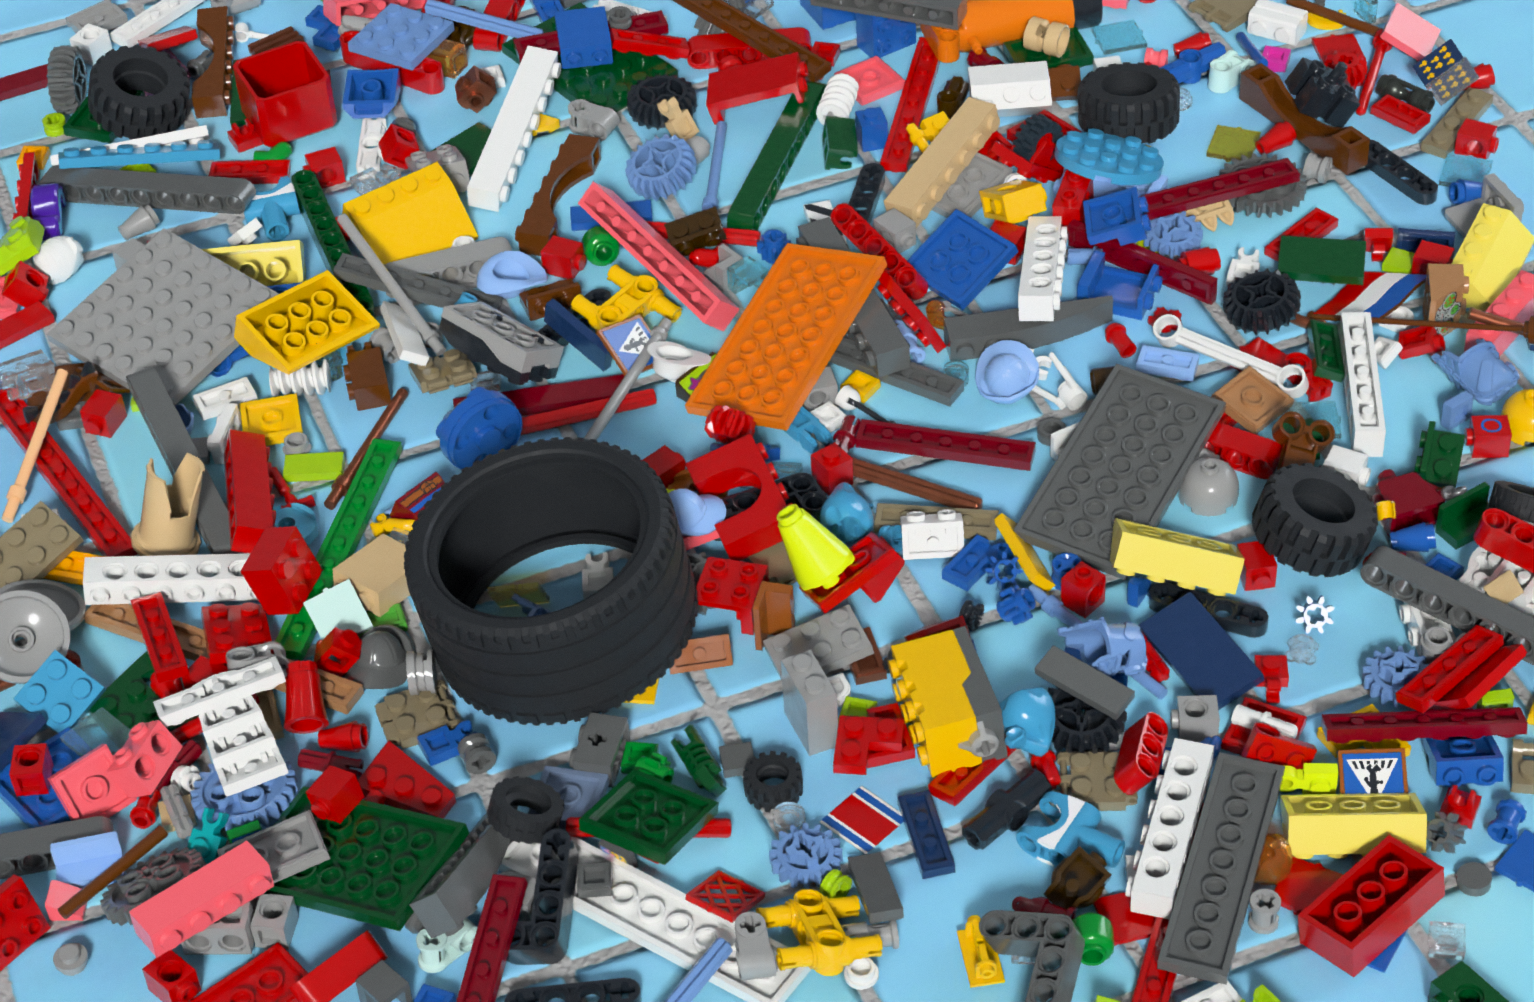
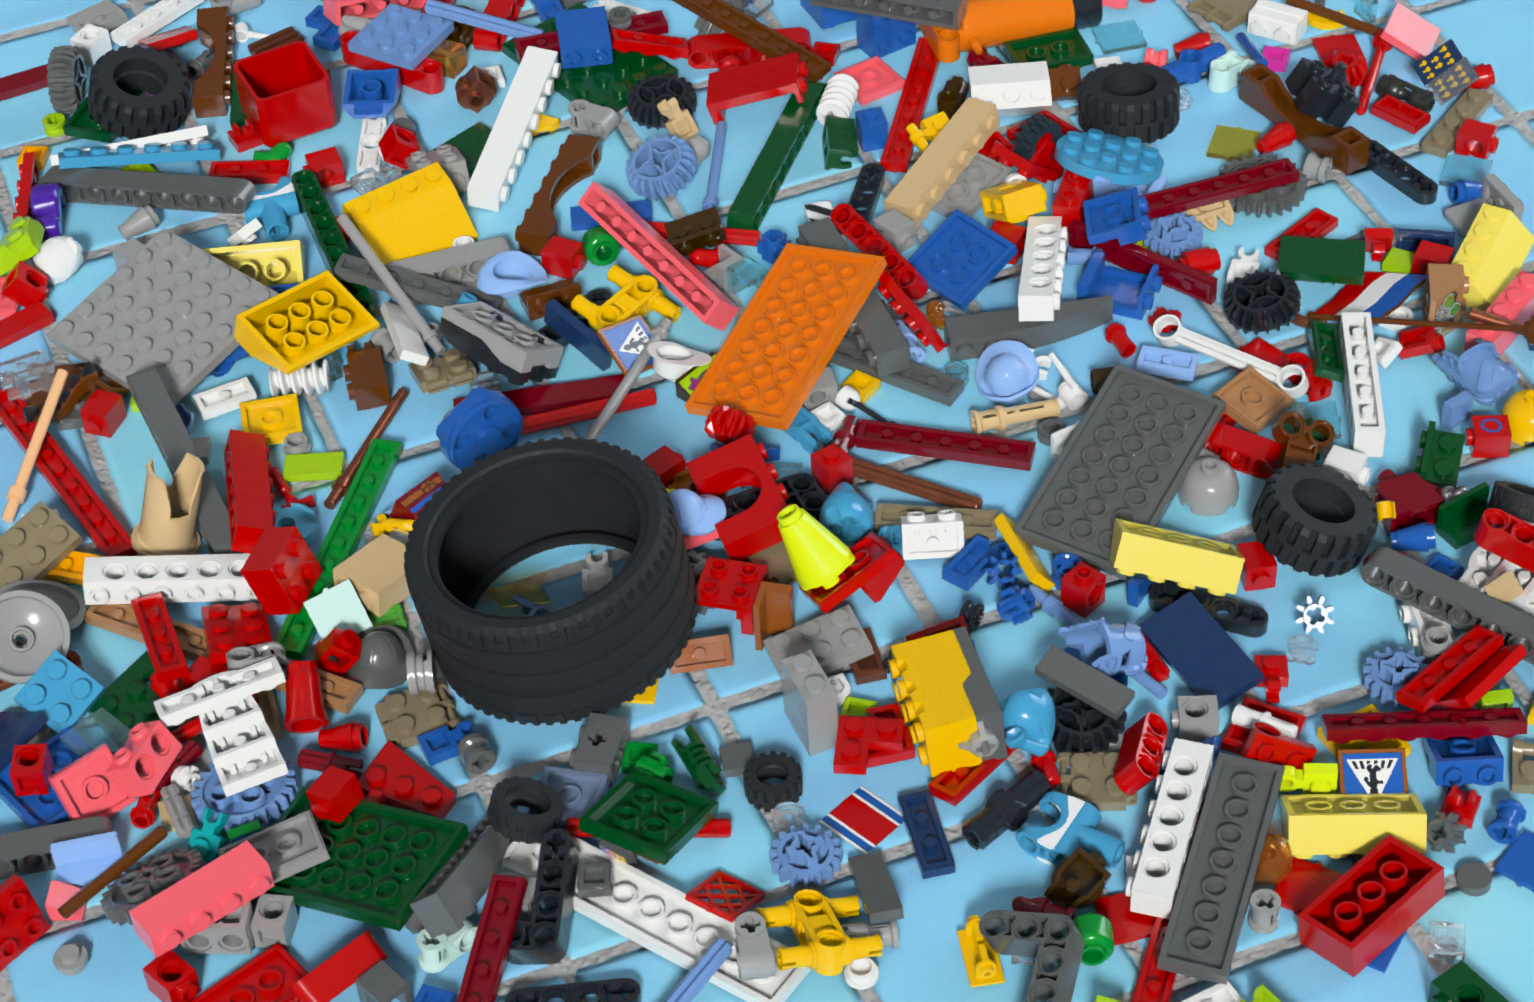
(216, 442): white plate -> none
(835, 885): lime bush -> none
(1001, 417): none -> tan pin
(1048, 37): tan wheel -> none

